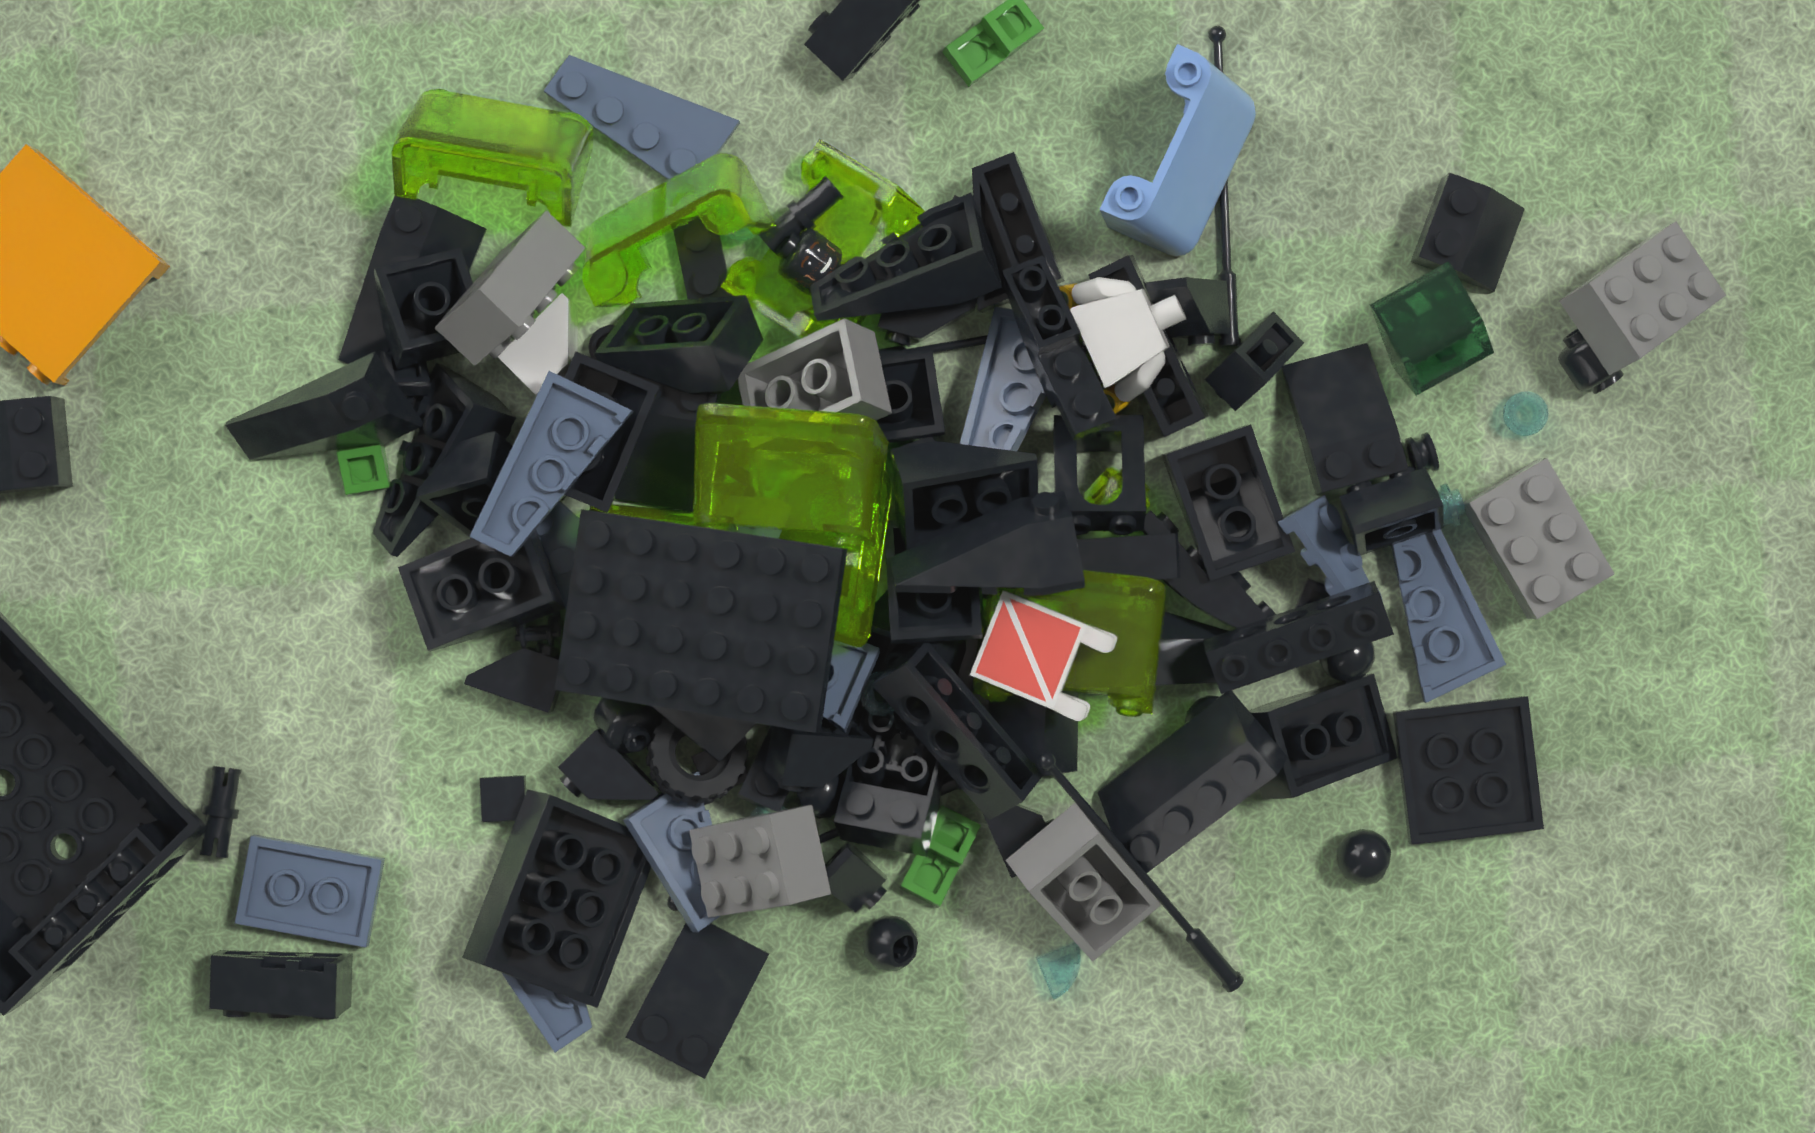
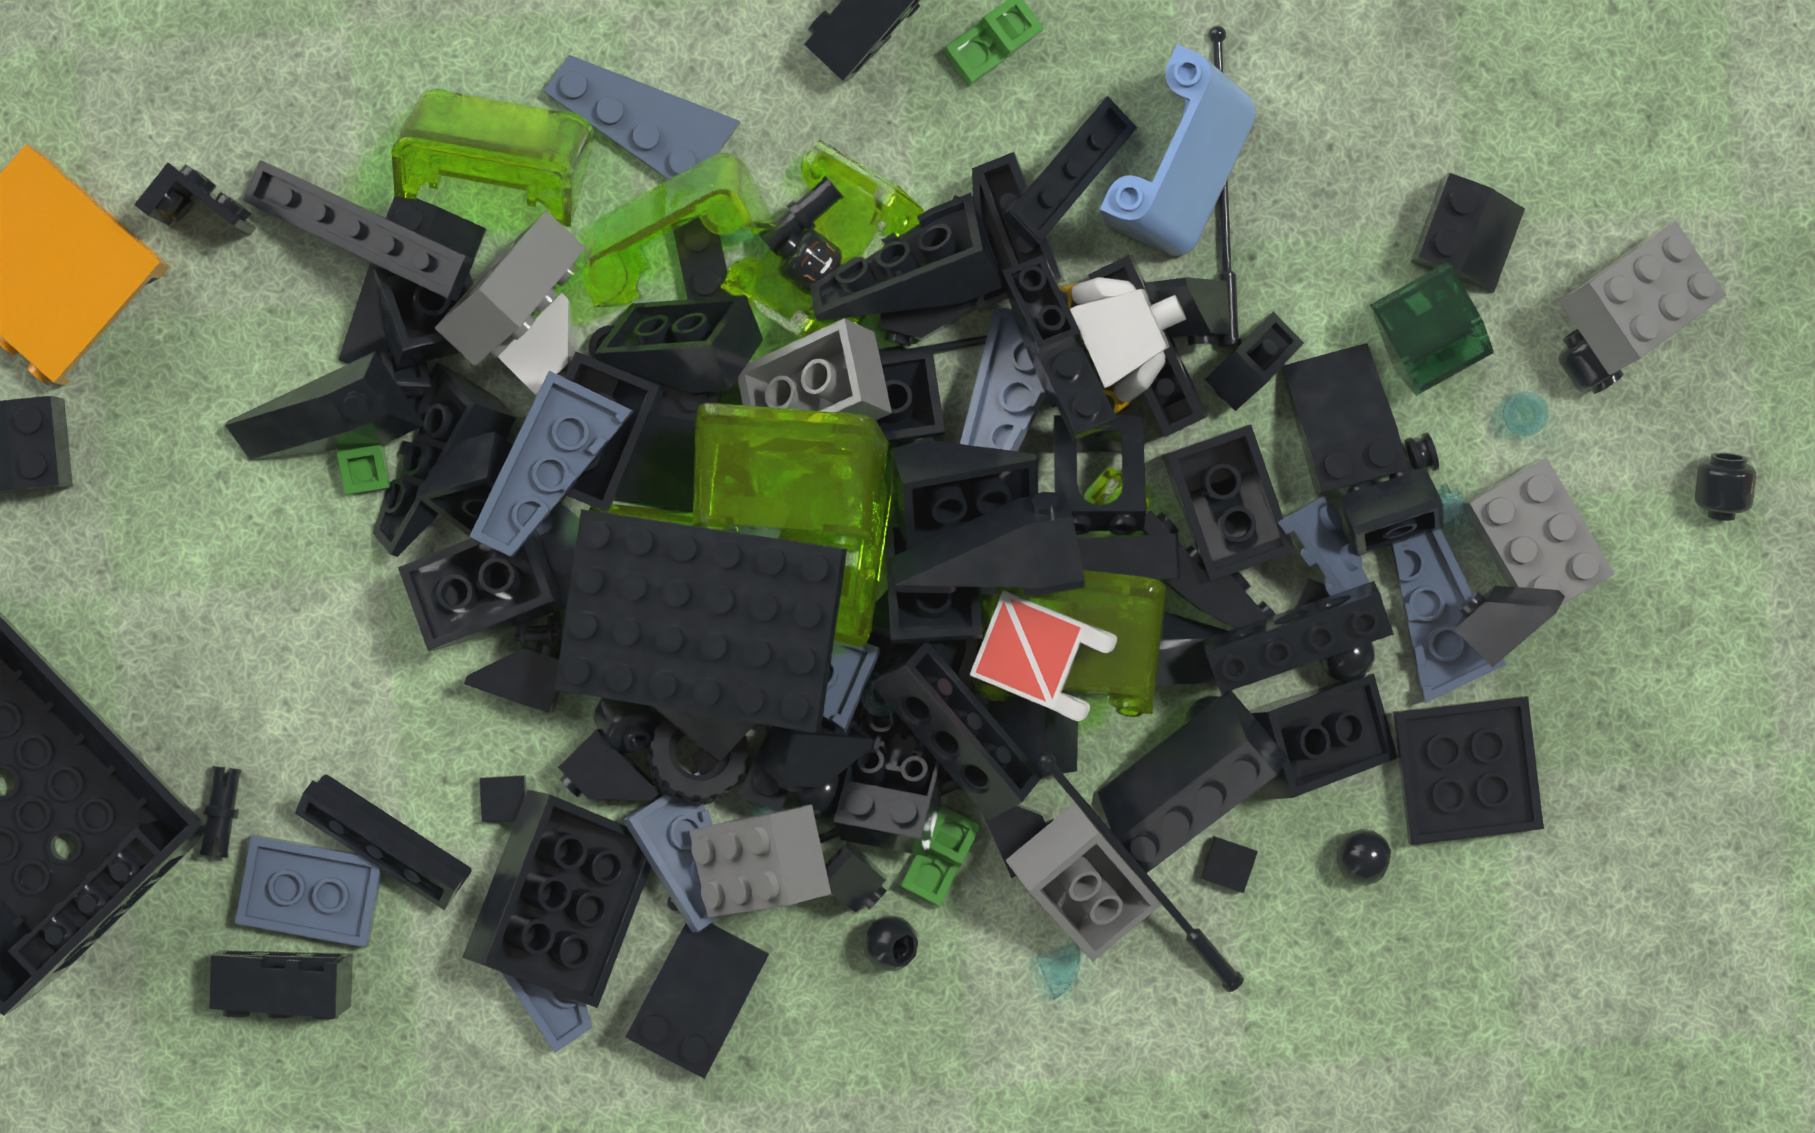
(171, 192): none -> black bracket
(359, 230): none -> black plate
(383, 840): none -> black panel
(1069, 171): none -> black tile
(1229, 864): none -> black tile
(1505, 618): none -> black slope
(1725, 486): none -> black head

